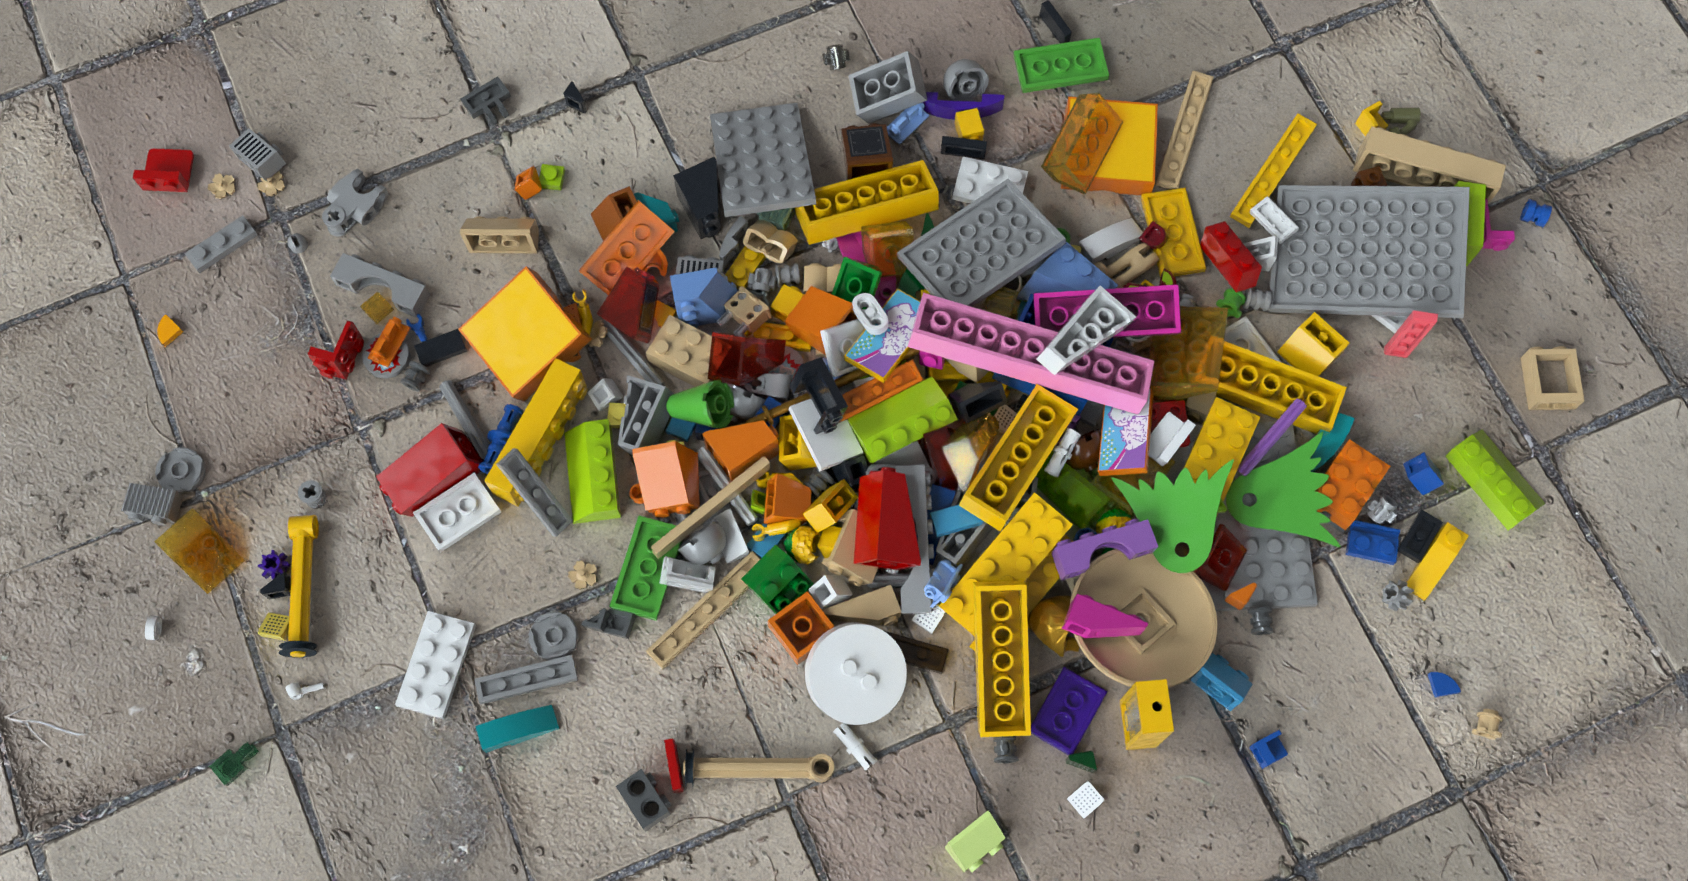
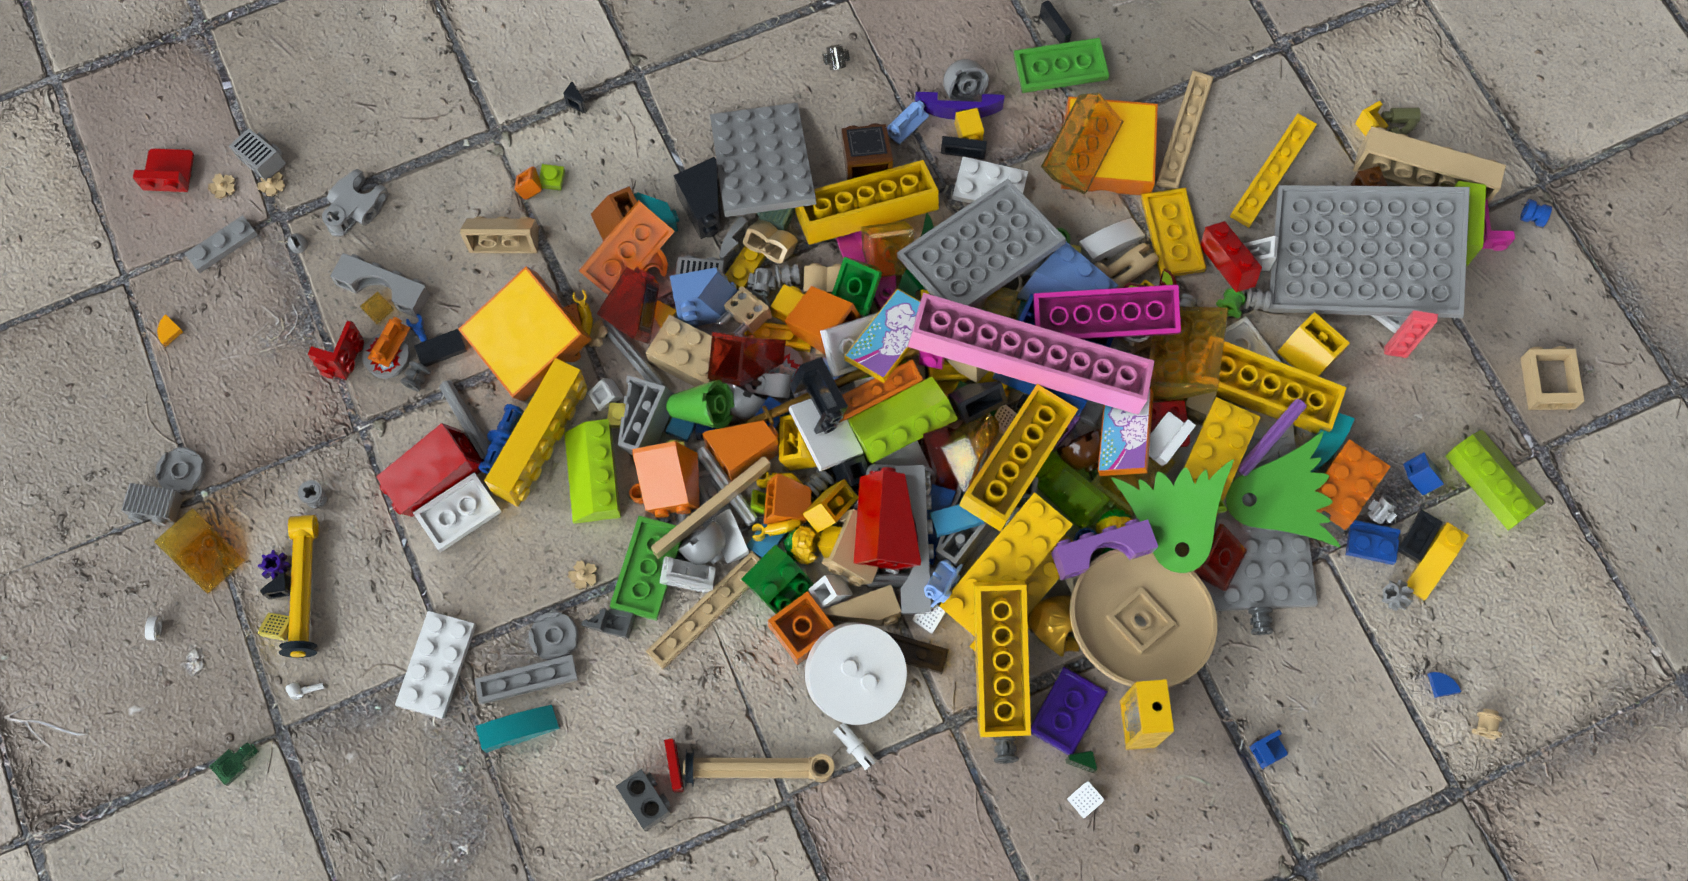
(485, 98): dark grey hinge -> none
(534, 492): light grey tile -> none
(830, 244): white piece -> none
(872, 315): white plate -> none
(887, 87): light grey brick -> none
(975, 842): yellowish green slope -> none
(1062, 452): white pin -> none
(1088, 328): white wedge -> none
(1098, 620): dark pink slope -> none
(1154, 236): dark red tile -> none
(1222, 682): dark azure slope -> none
(1241, 597): orange slope -> none
(1274, 219): white plate -> none

